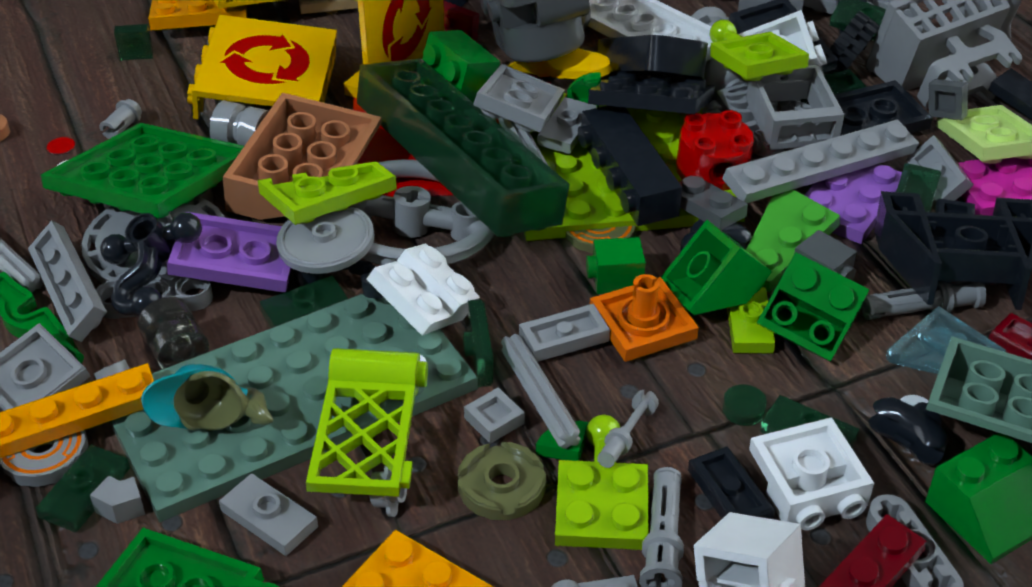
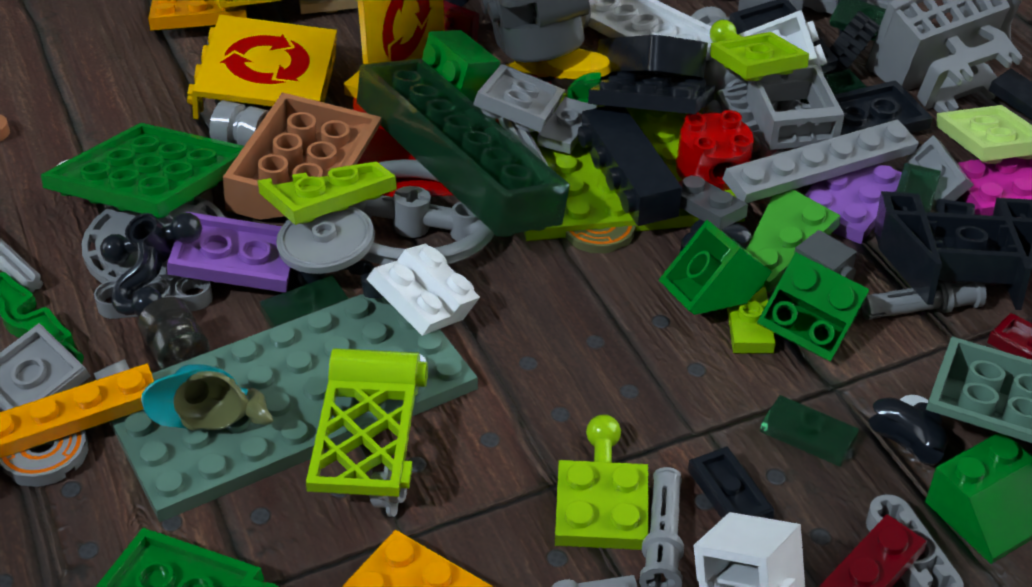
(60, 145): red sticker -> none
(67, 281): light grey plate -> none
(69, 500): clear green plate -> none
(117, 500): light grey piece -> none
(126, 113): light grey pin -> none
(133, 42): clear green plate -> none
(268, 514): light grey plate -> none
(478, 342): clear green plate -> none
(494, 415): light grey plate -> none
(501, 500): olive tile -> none
(540, 391): light grey axle -> none
(548, 447): green tile -> none
(564, 332): light grey plate -> none
(615, 263): green brick -> none
(619, 440): light grey piece -> none
(645, 318): orange plate -> none
(744, 404): clear green tile -> none
(812, 473): white plate -> none
(928, 341): clear light blue wing -> none
(948, 99): dark grey plate -> none

